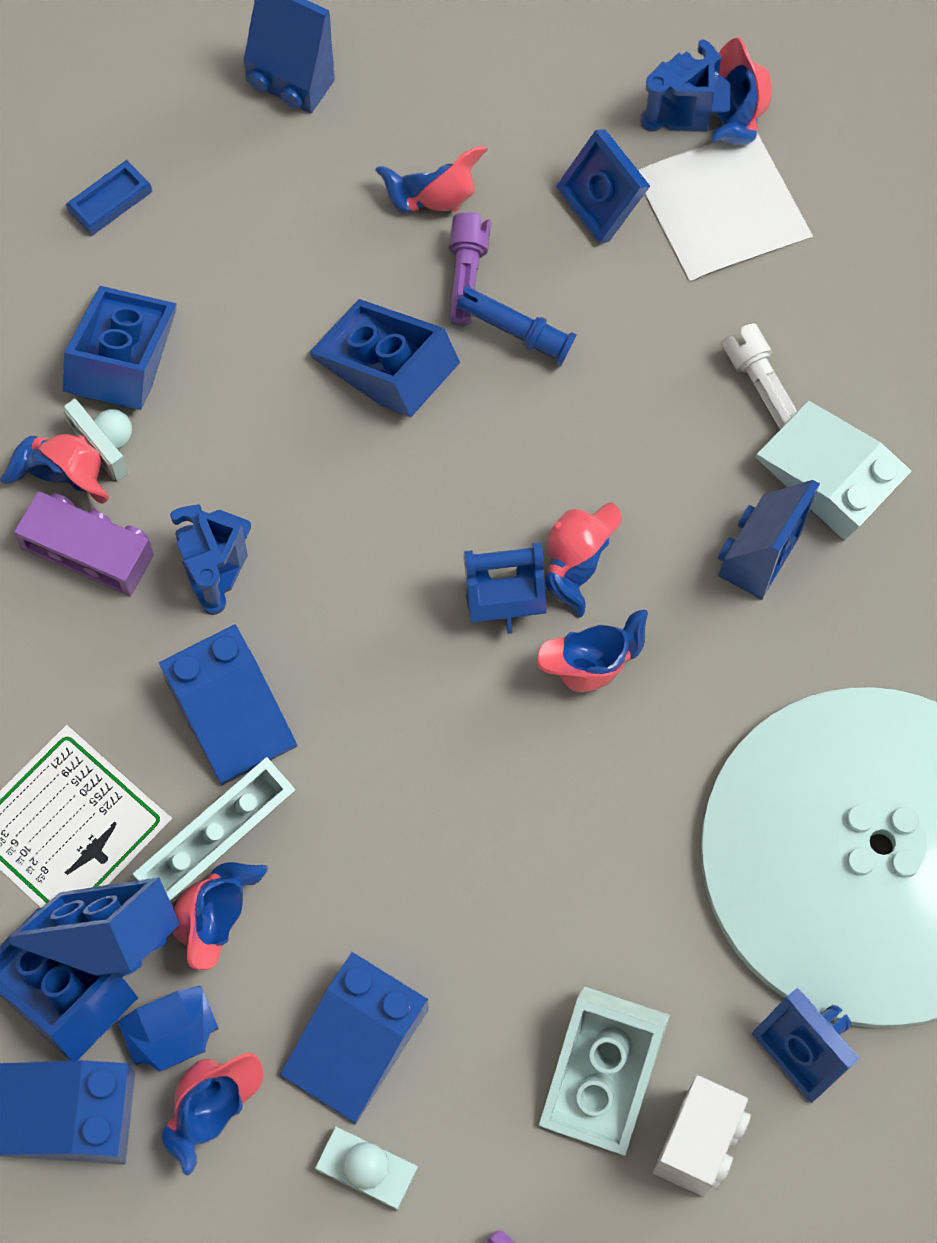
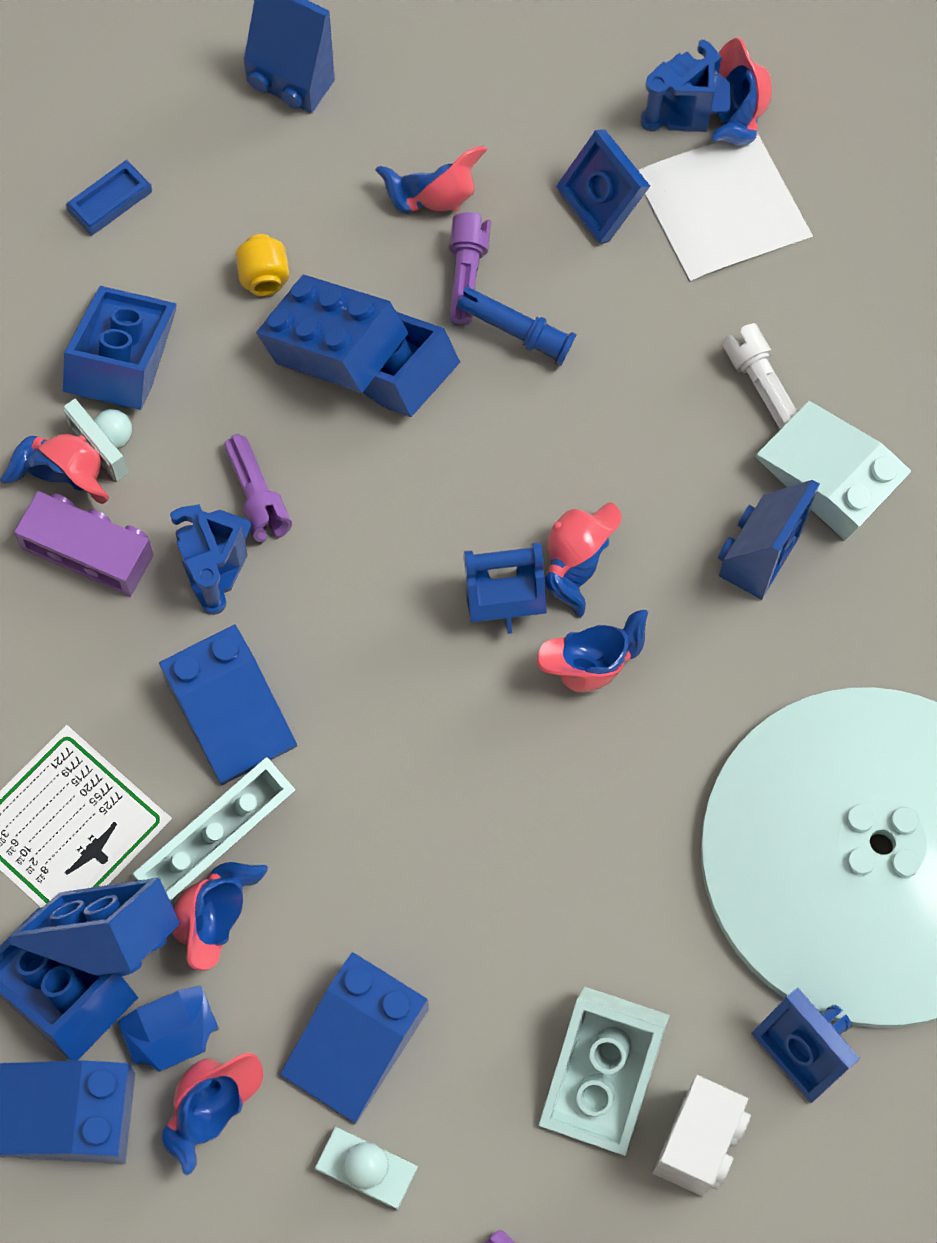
(262, 265): none -> yellow head
(262, 506): none -> medium lavender piece
(332, 333): none -> blue brick

